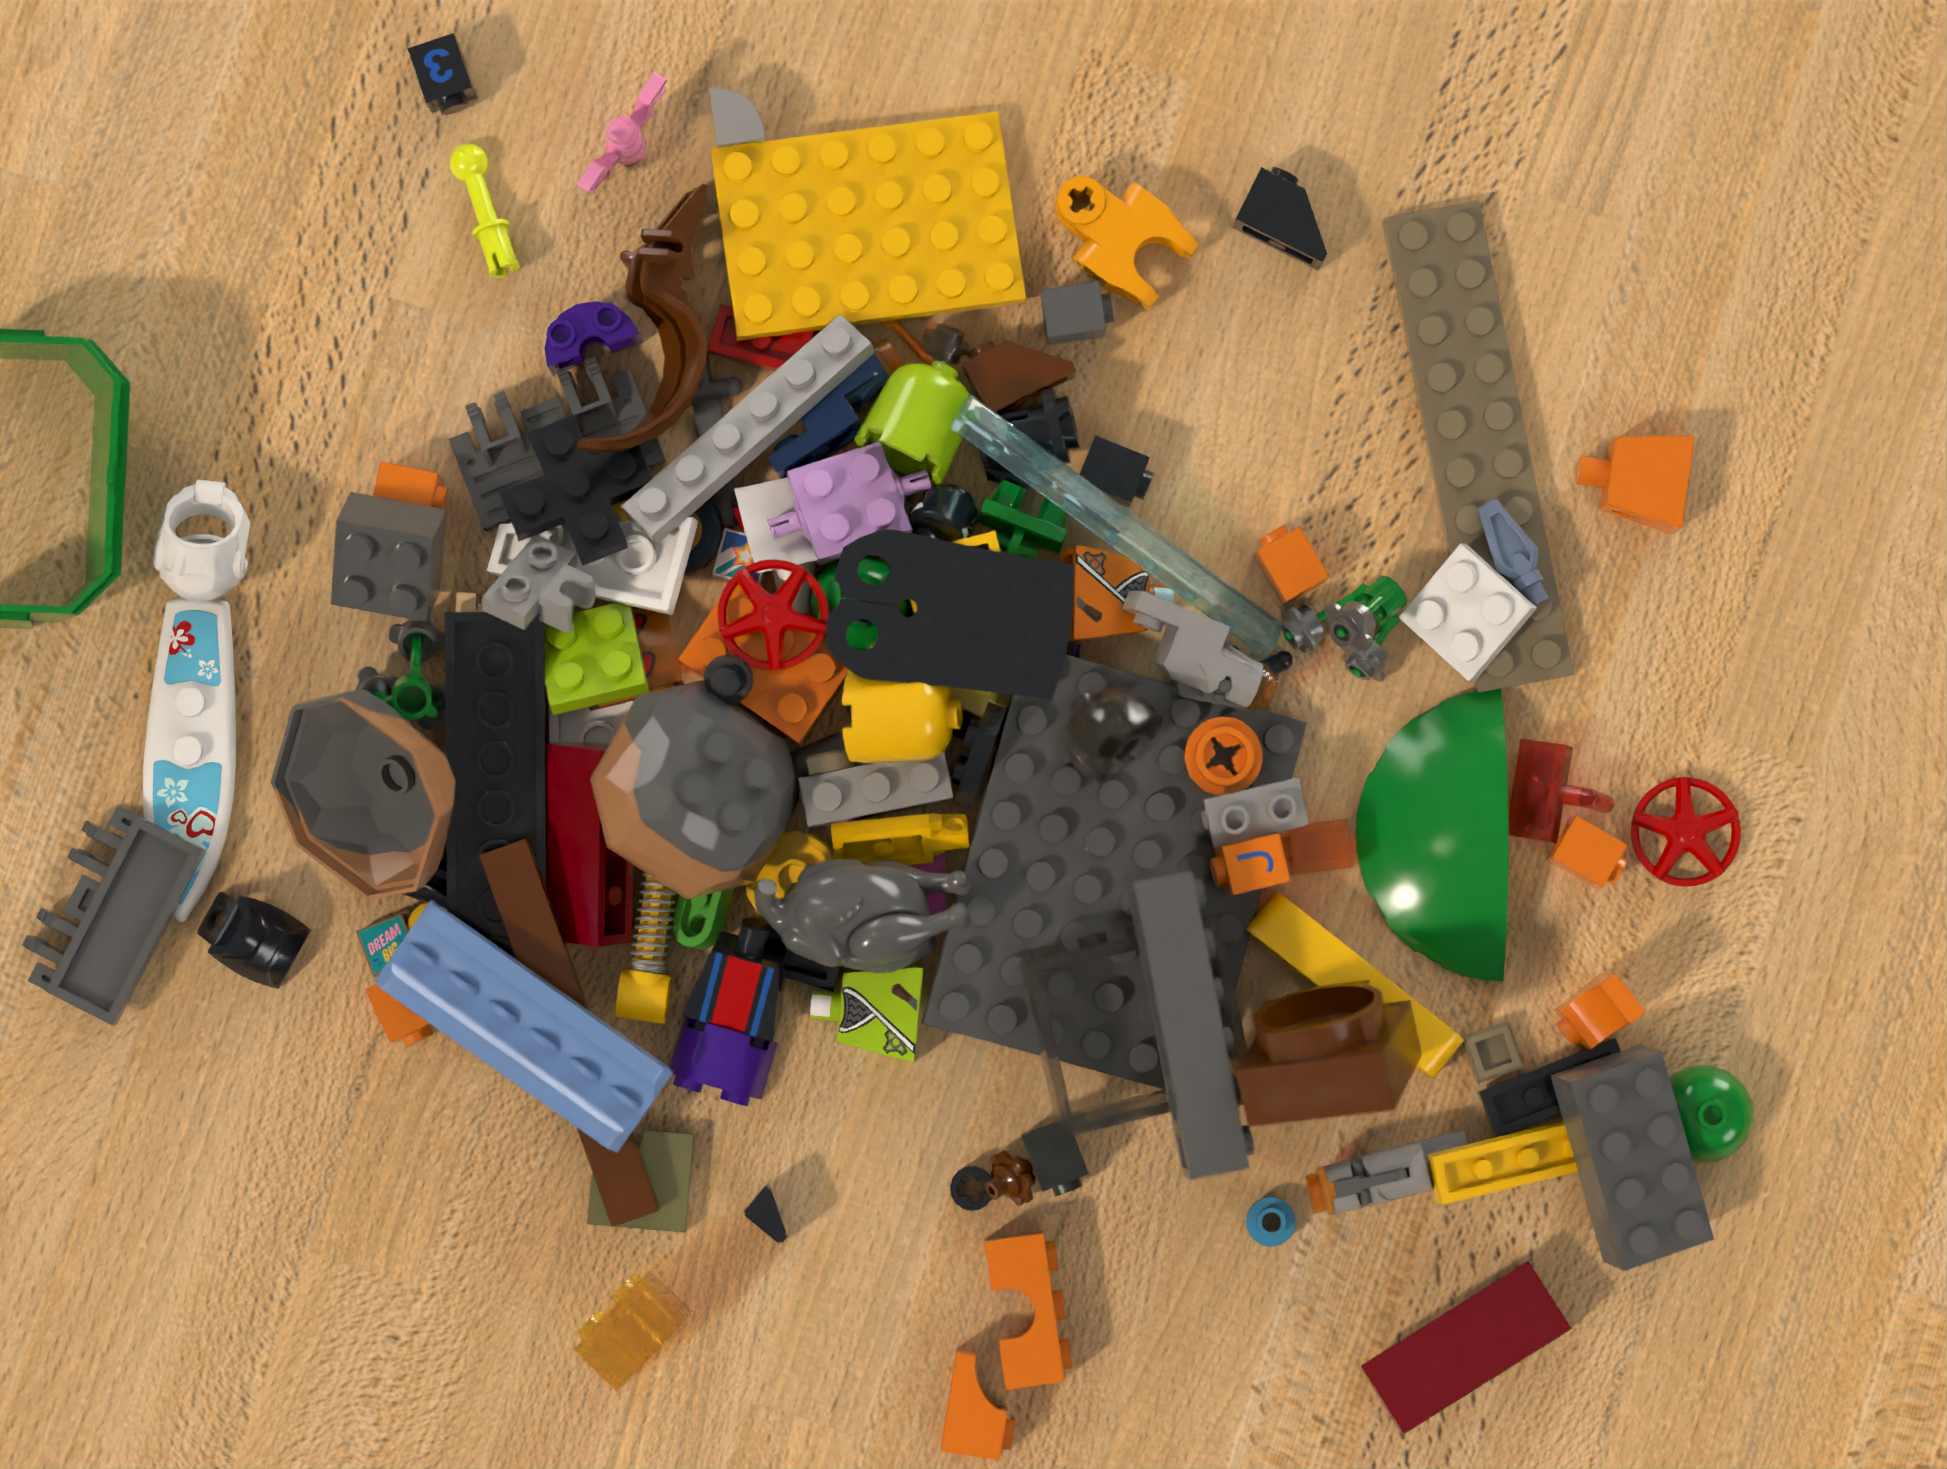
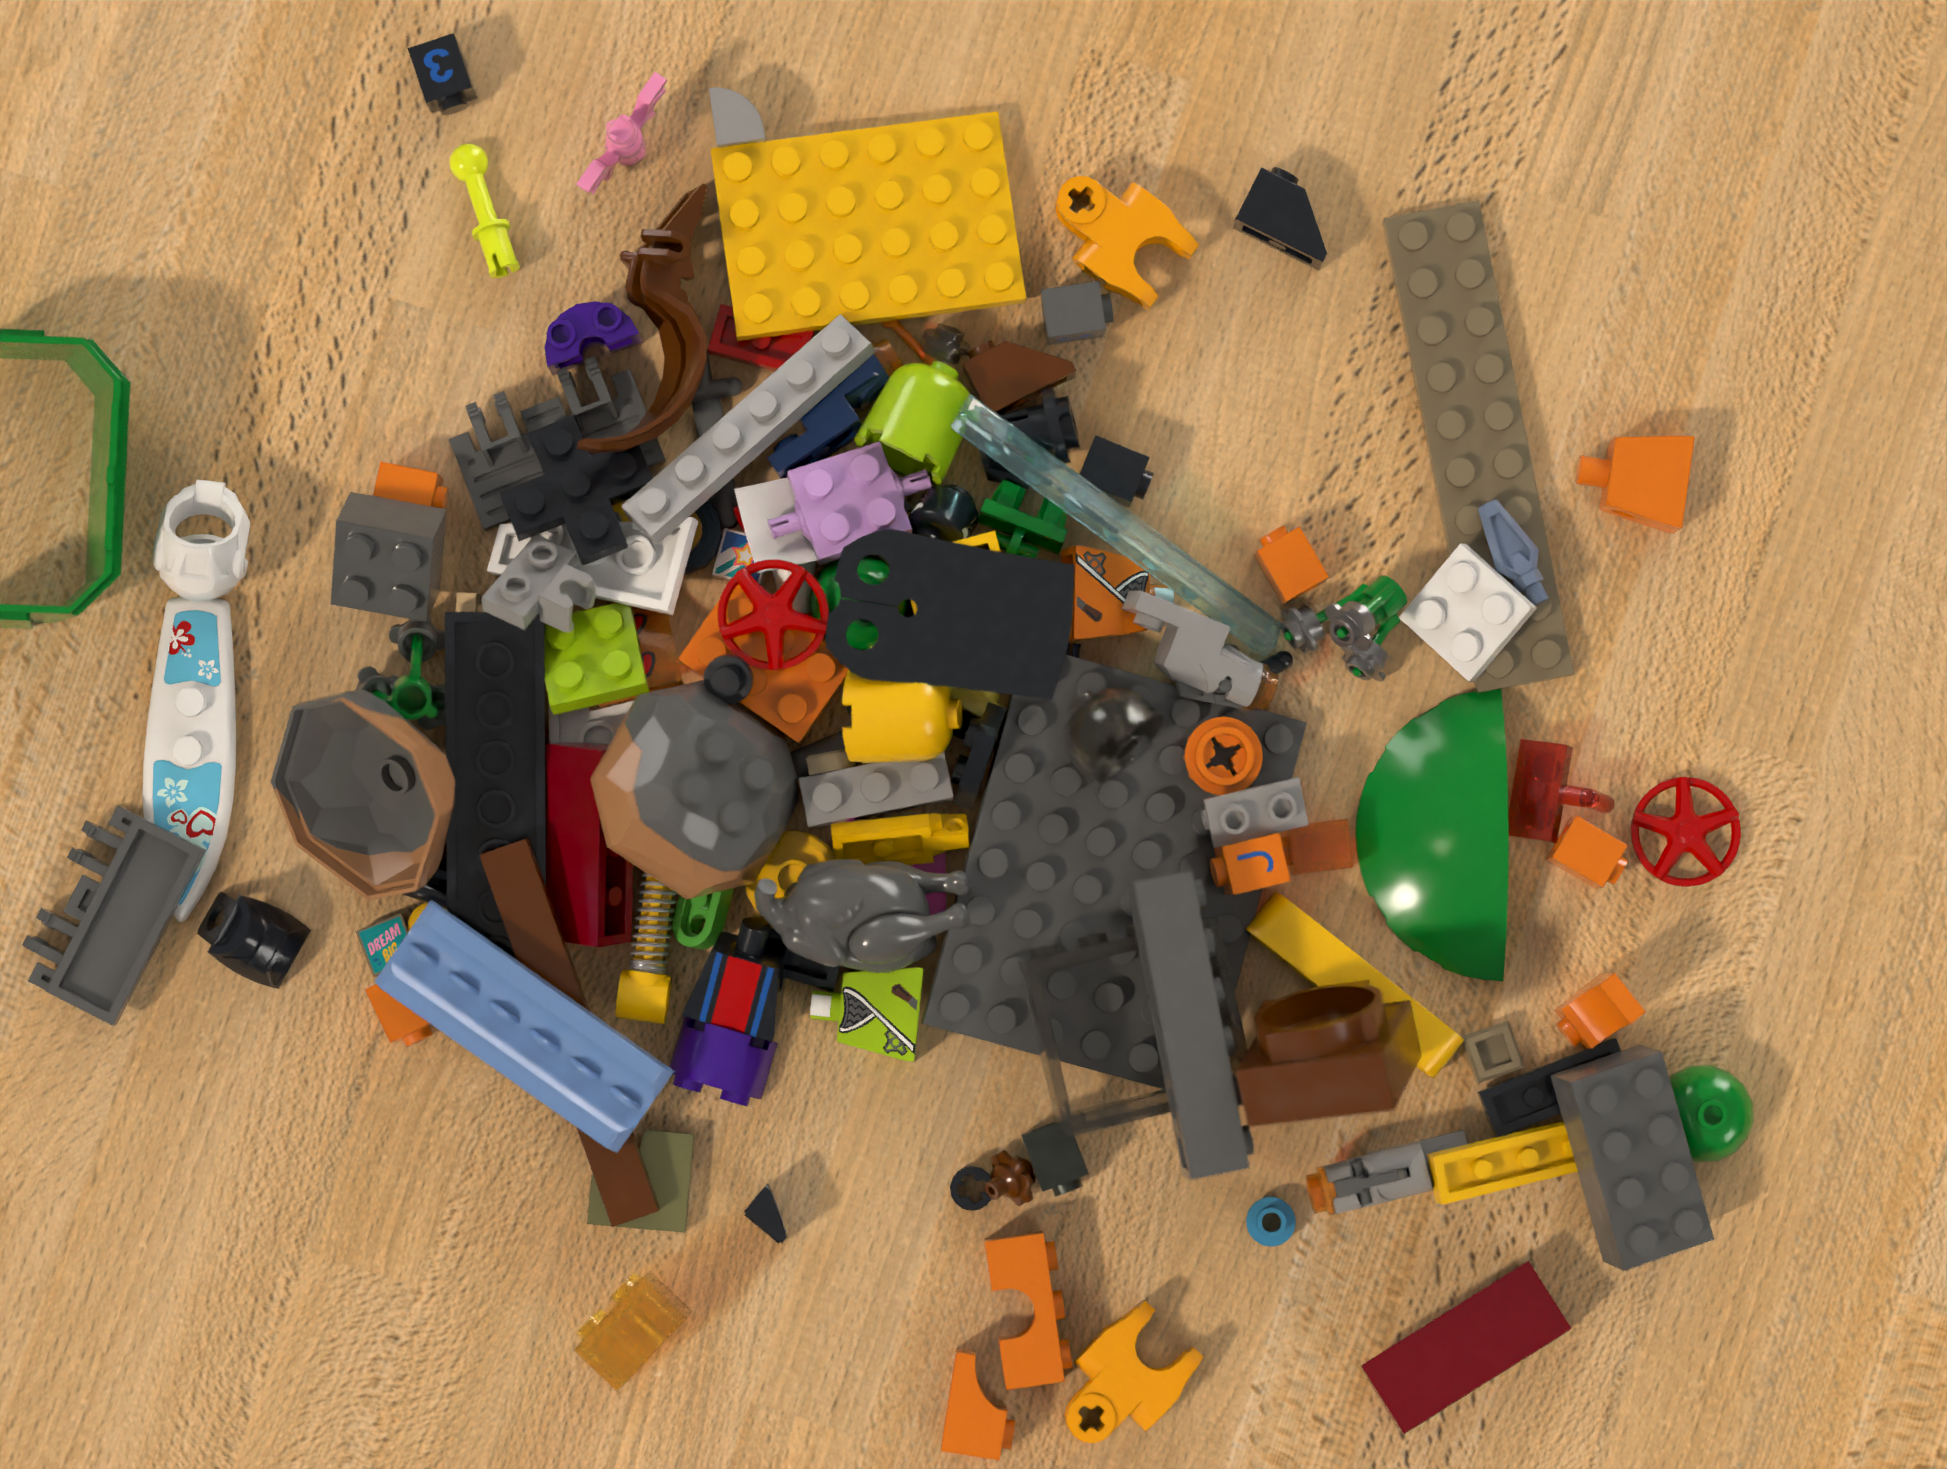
(1123, 1382): none -> light orange piece

